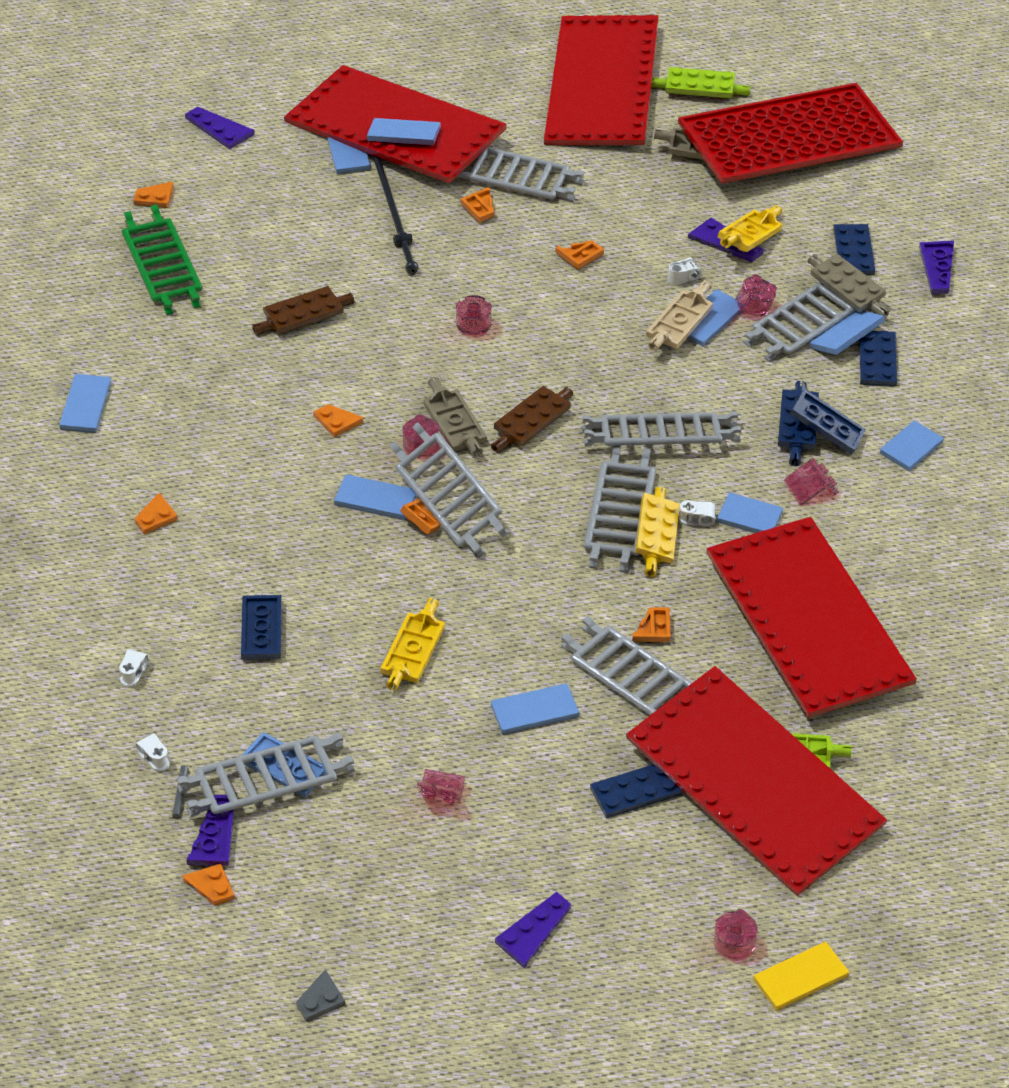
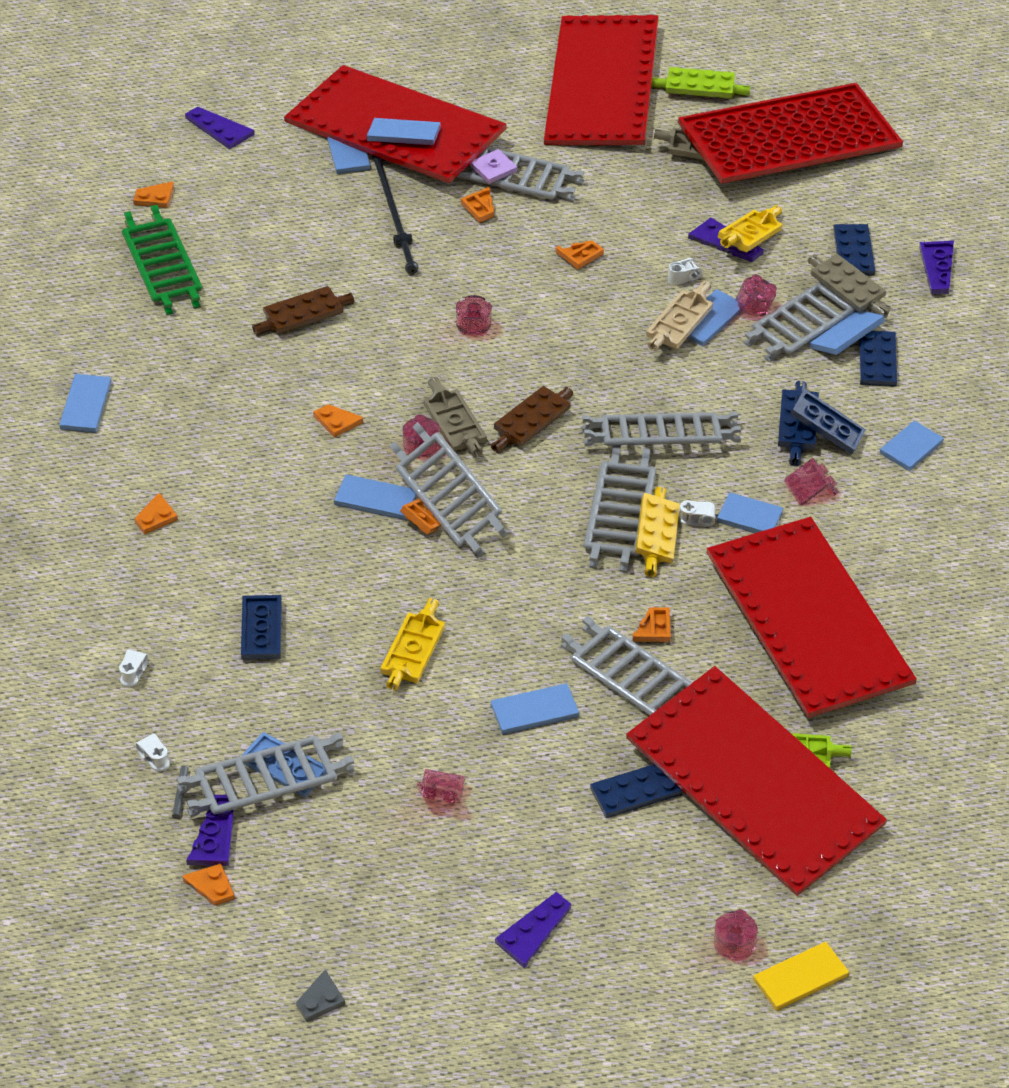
(493, 166): none -> lavender plate

